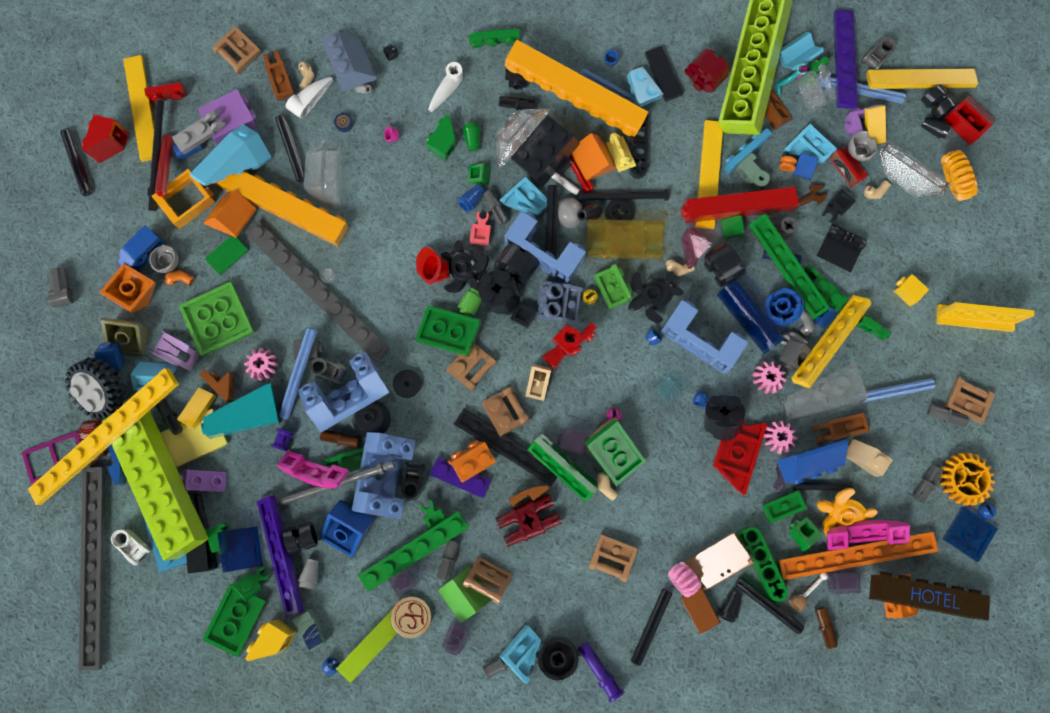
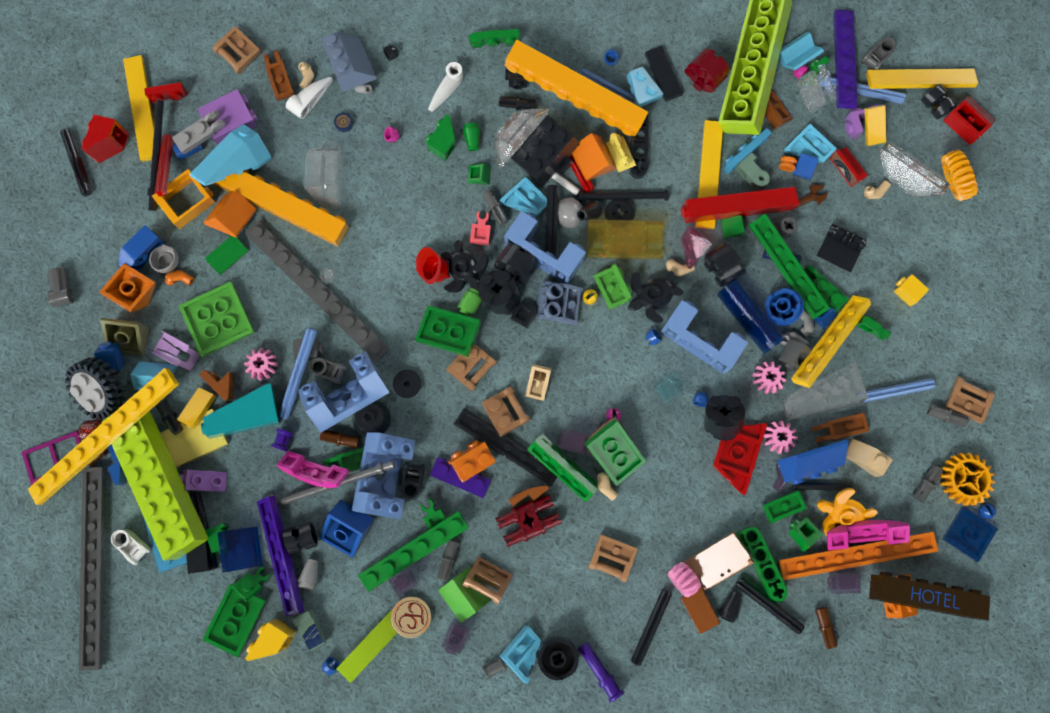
(290, 148): black axle -> none
(470, 199): blue cone -> none
(568, 343): red brick -> none
(791, 77): teal piece -> none
(799, 601): hinge -> none
(839, 204): black plate -> none
(862, 146): light grey hair -> none
(936, 127): black cone -> none
(981, 316): yellow fence -> none

